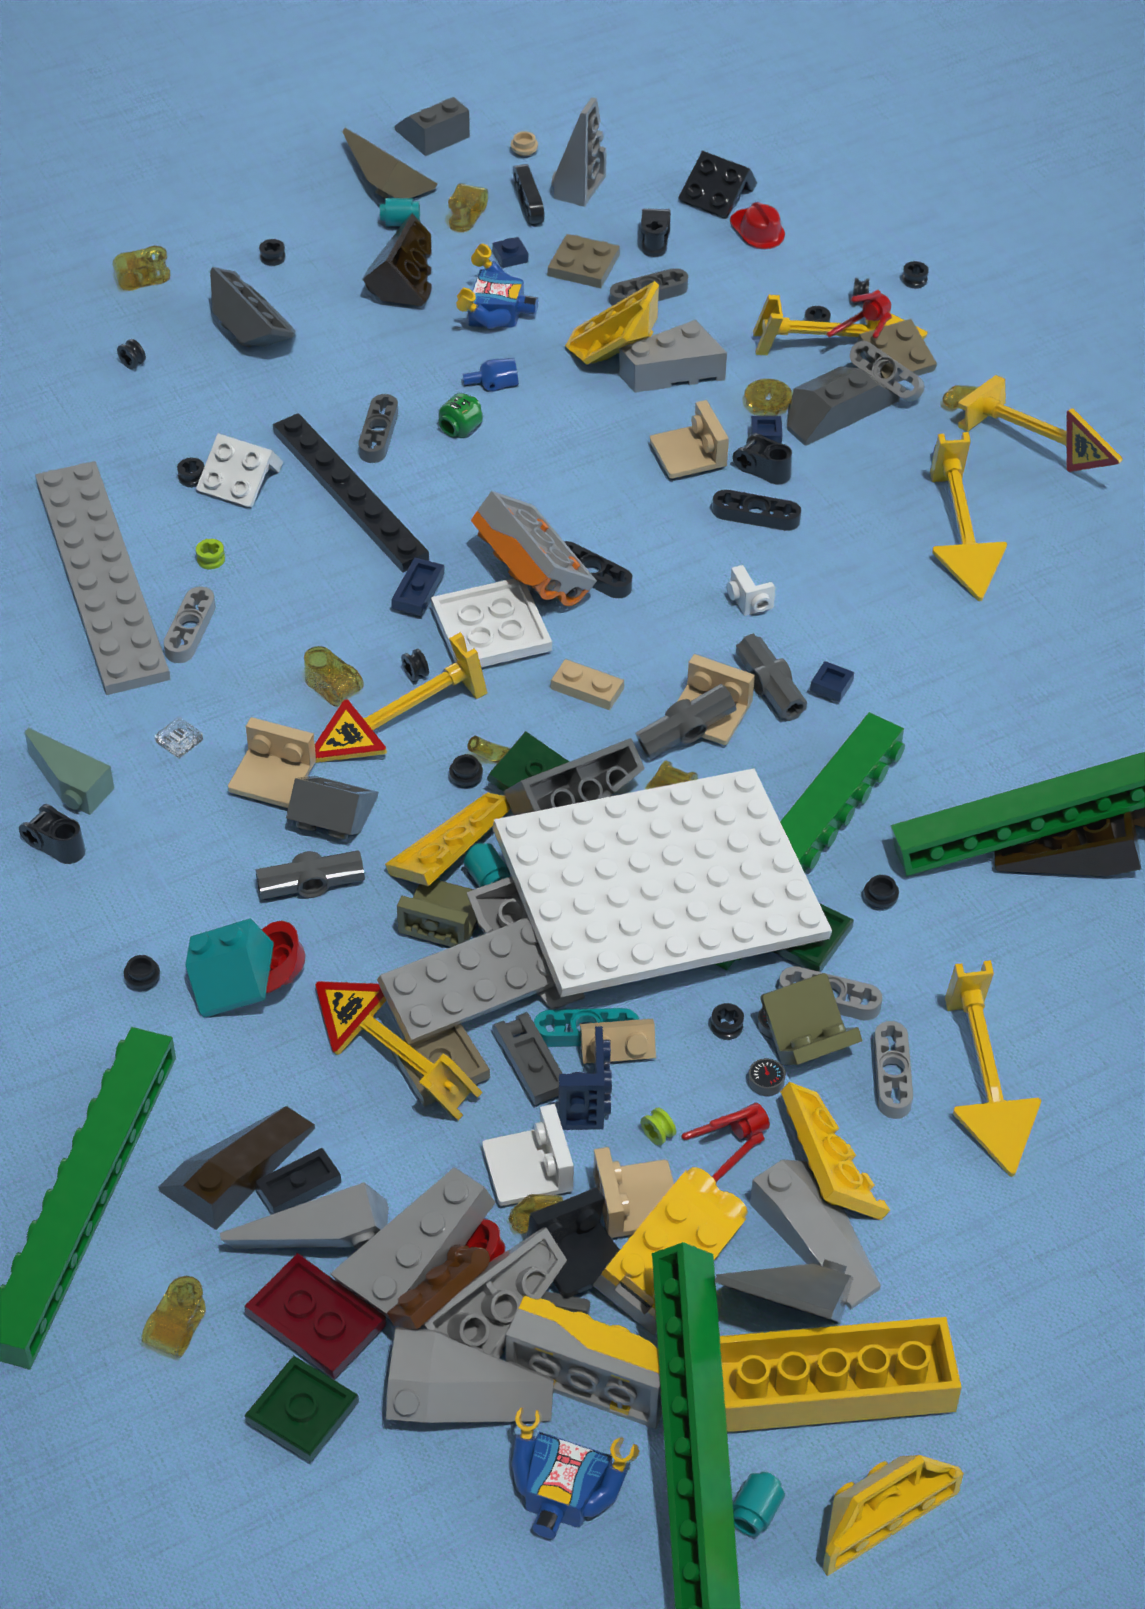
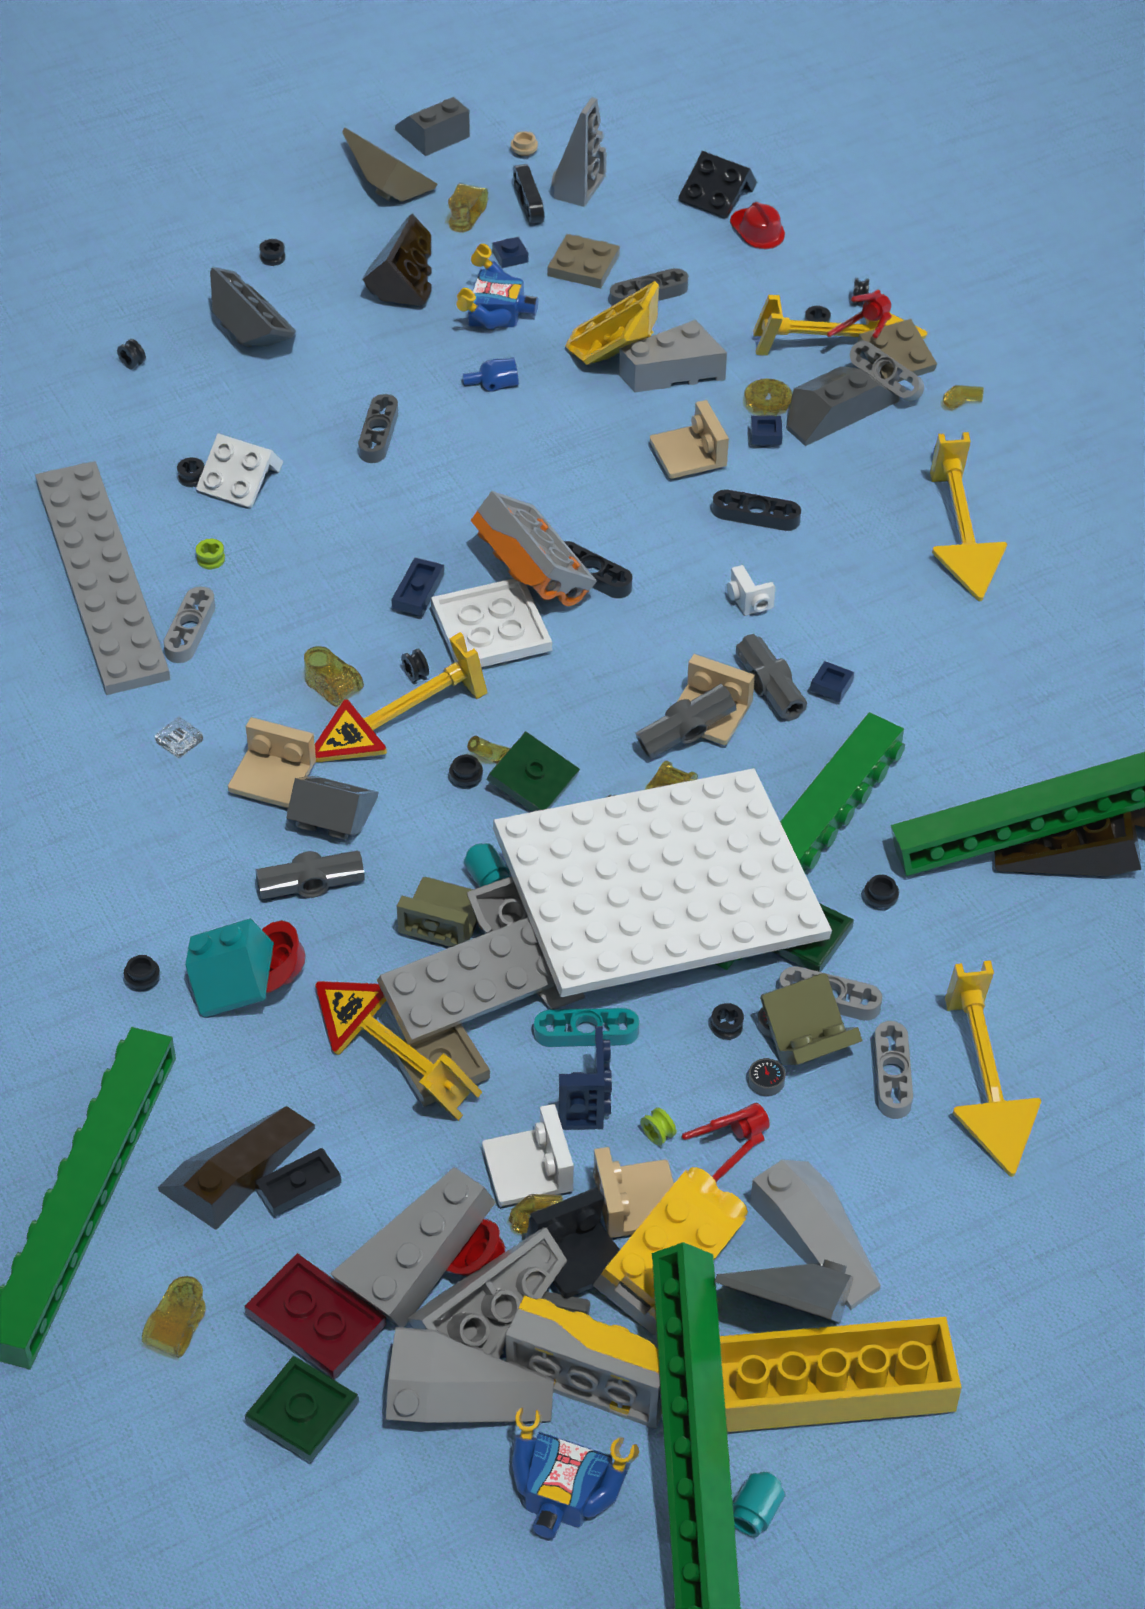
(54, 835): black piece -> none
(73, 775): sand green slope -> none
(139, 270): clear yellow piece -> none
(331, 1221): light grey wedge -> none
(350, 491): black plate -> none
(397, 210): teal brick -> none
(439, 1287): reddish brown plate -> none
(445, 844): yellow wing -> none
(460, 415): green head -> none
(529, 1057): dark grey plate -> none
(577, 781): dark grey wedge -> none
(587, 684): tan plate -> none
(627, 1038): tan plate -> none
(655, 231): black piece -> none
(767, 459): black piece -> none
(829, 1154): yellow wing -> none
(886, 1503): yellow wedge -> none
(915, 274): black bush -> none
(1083, 444): yellow piece -> none

